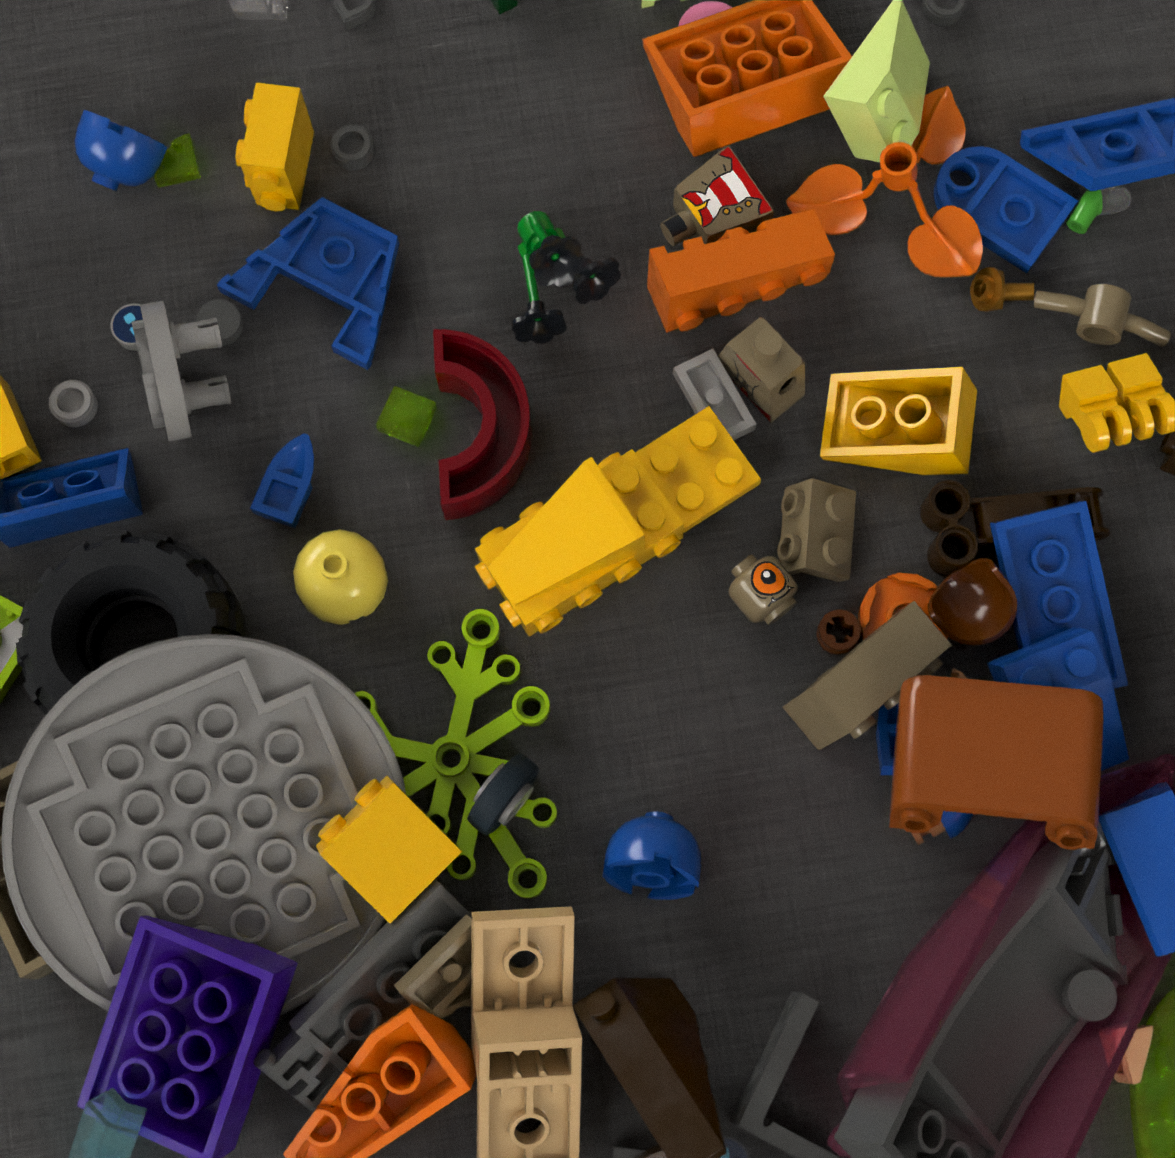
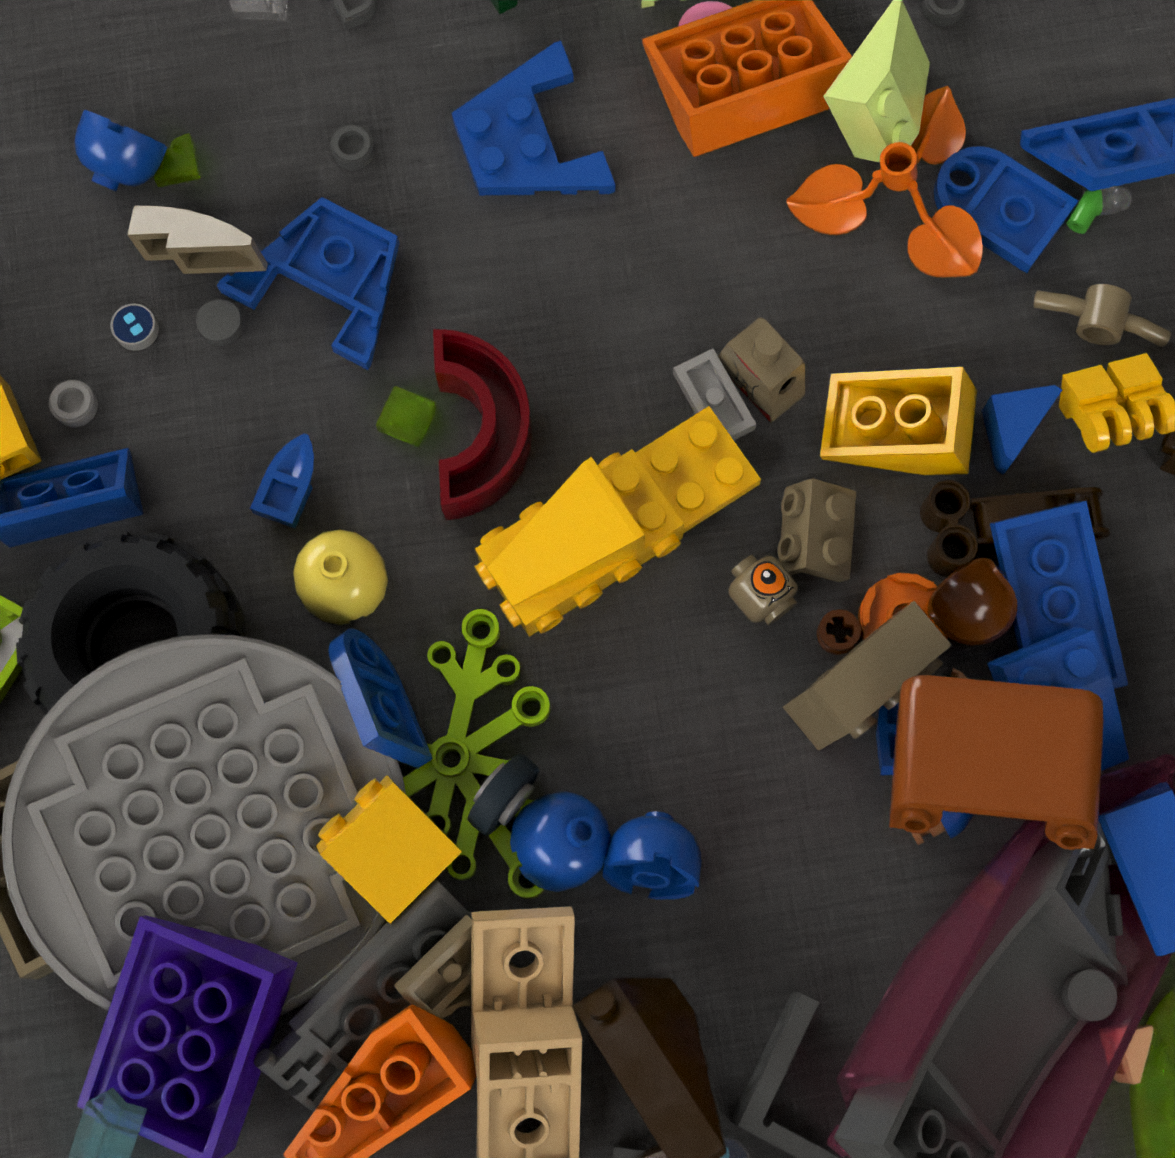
(158, 348): light grey piece -> none
(193, 241): none -> dark tan slope
(275, 146): yellow brick -> none
(377, 699): none -> blue tile
(509, 141): none -> blue wing
(556, 261): black plant -> none
(560, 841): none -> blue cylinder
(716, 200): torso -> none
(737, 269): orange wedge -> none
(994, 290): pearl gold plate -> none
(1013, 418): none -> blue slope

